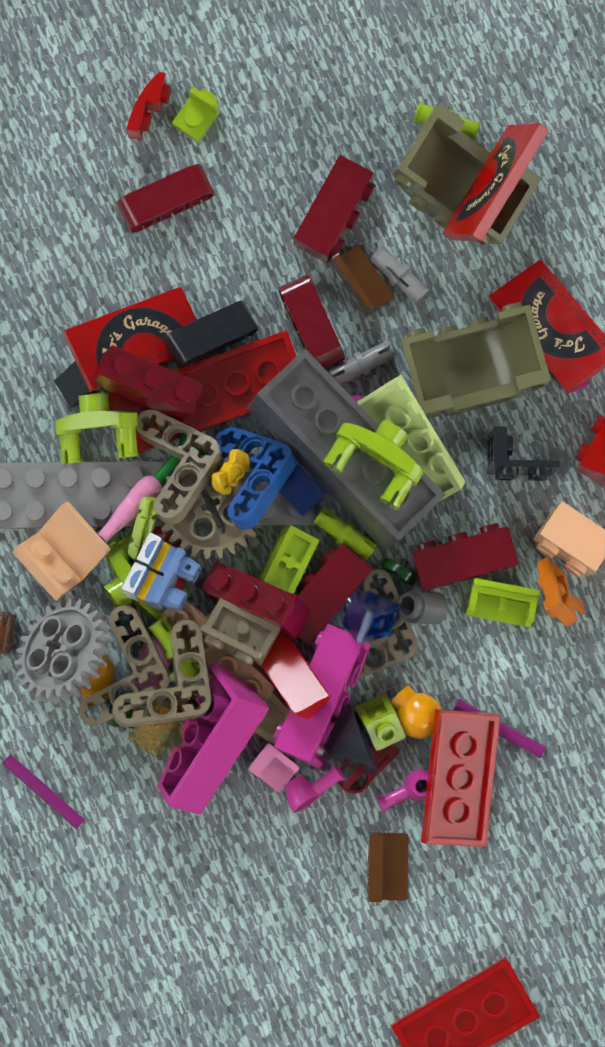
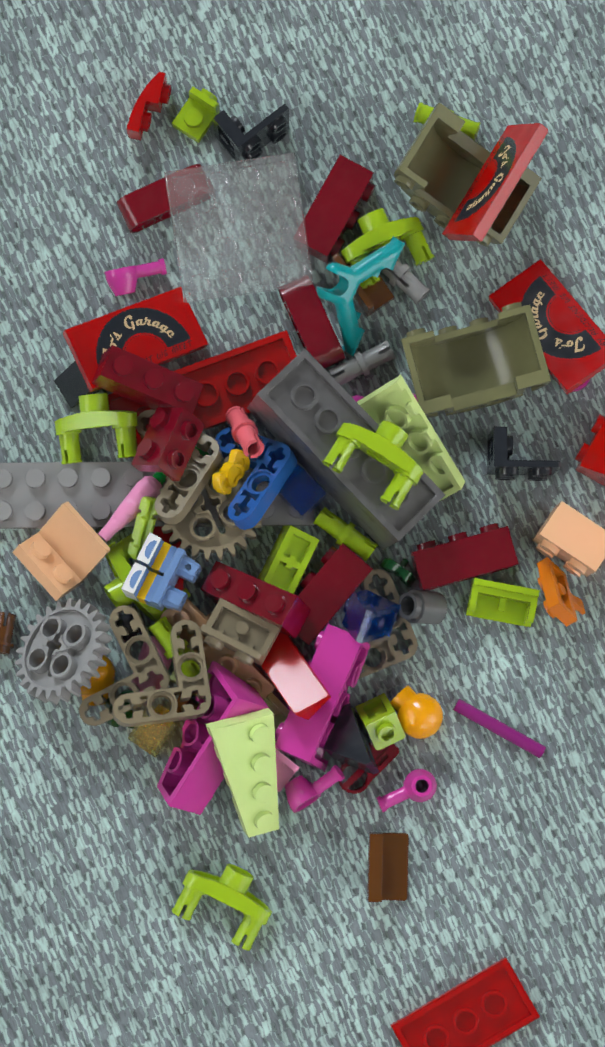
(43, 791): magenta bar -> none
(124, 279): none -> dark pink bar
(168, 442): none -> dark red bracket
(210, 334): black beam -> none
(230, 890): none -> lime connector
(239, 227): none -> clear plate
(244, 432): none -> coral pin
(249, 146): none -> black bracket
(249, 765): none -> yellowish green wing
(349, 281): none -> teal piece
(379, 232): none -> lime connector
(460, 778): tile -> none

